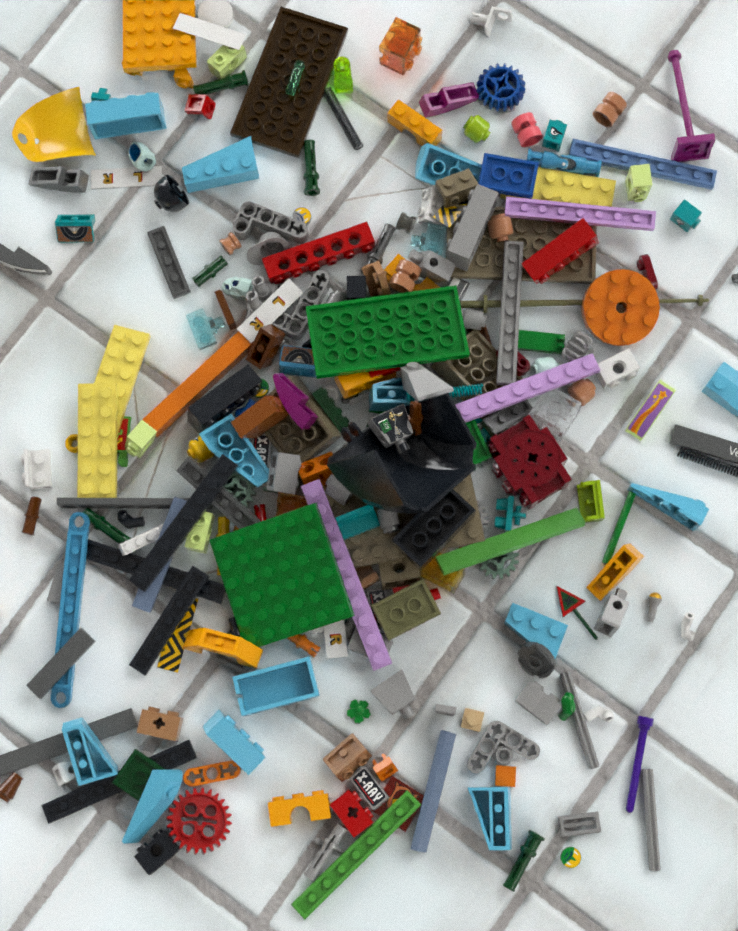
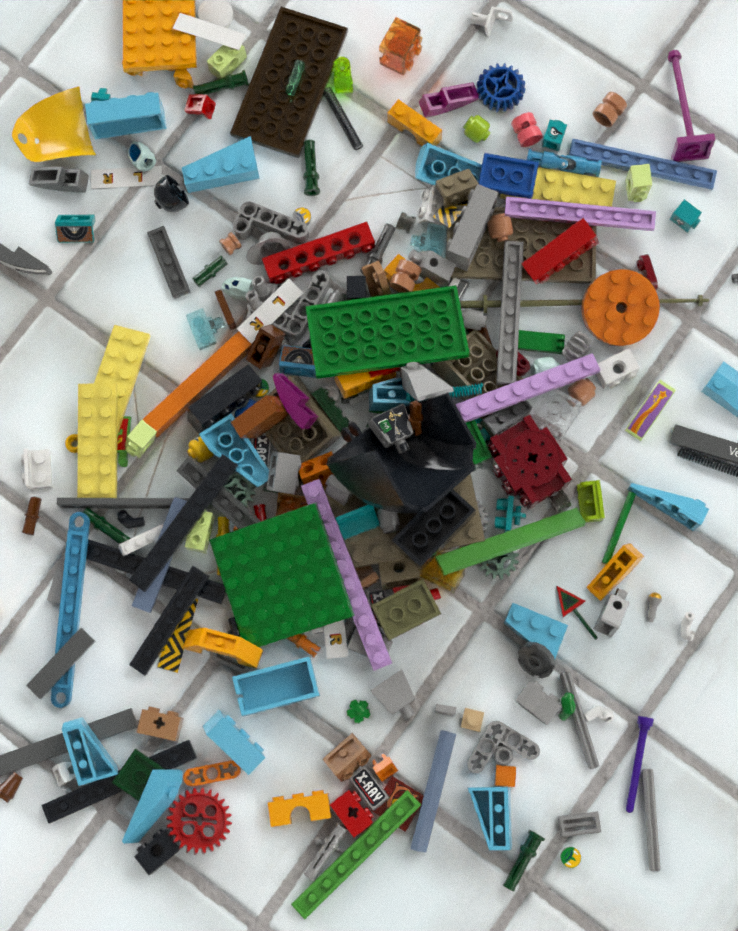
(559, 501): none -> clear smoke wheel

